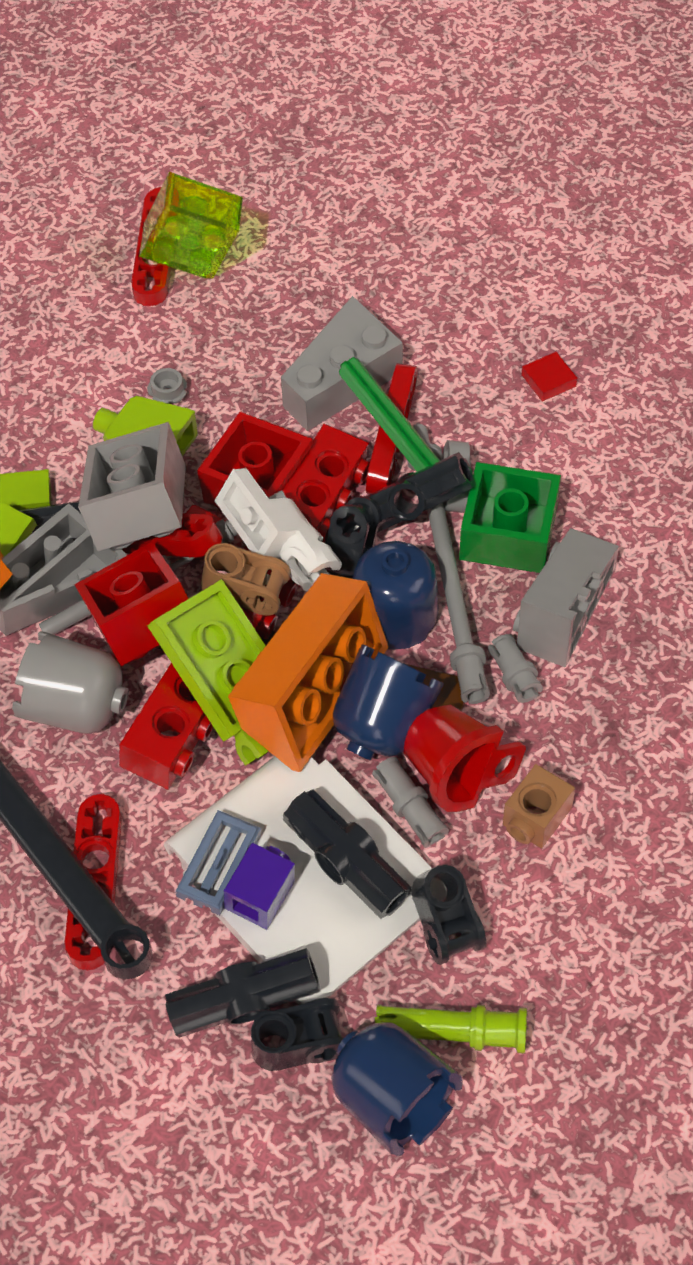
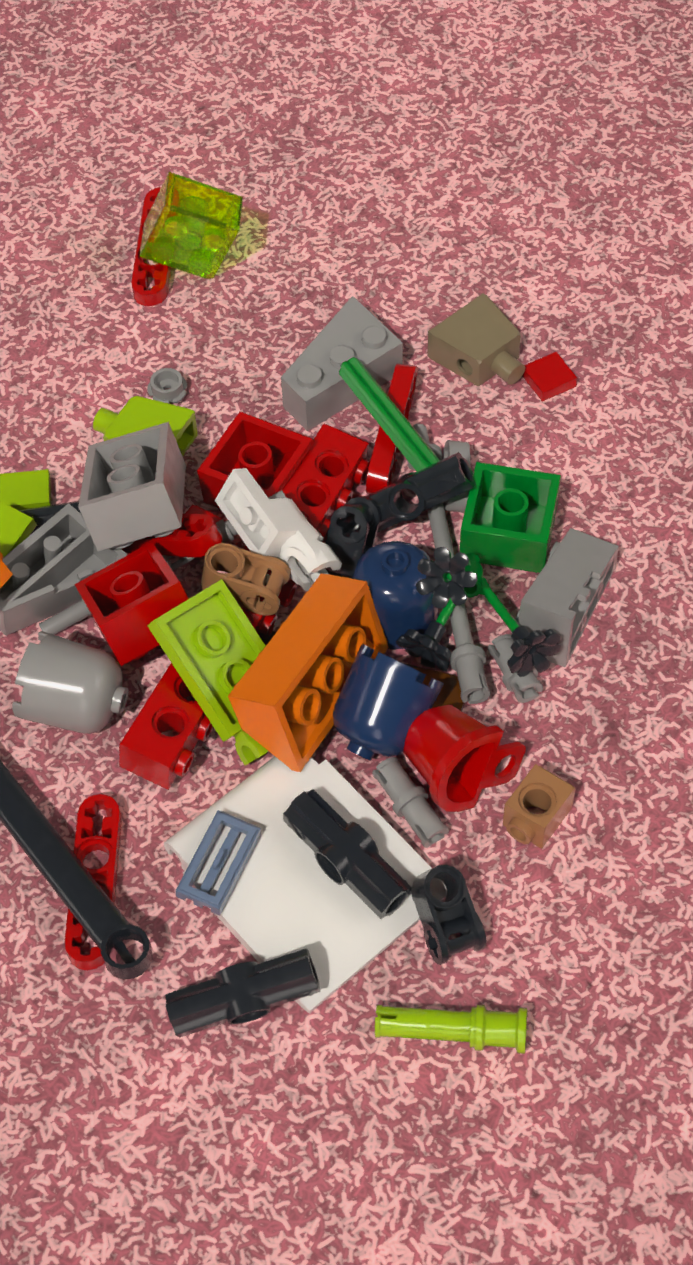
(259, 884): dark purple brick -> none
(302, 1032): black piece -> none
(393, 1084): dark blue cylinder -> none
(452, 583): none -> black plant
(477, 343): none -> dark tan torso

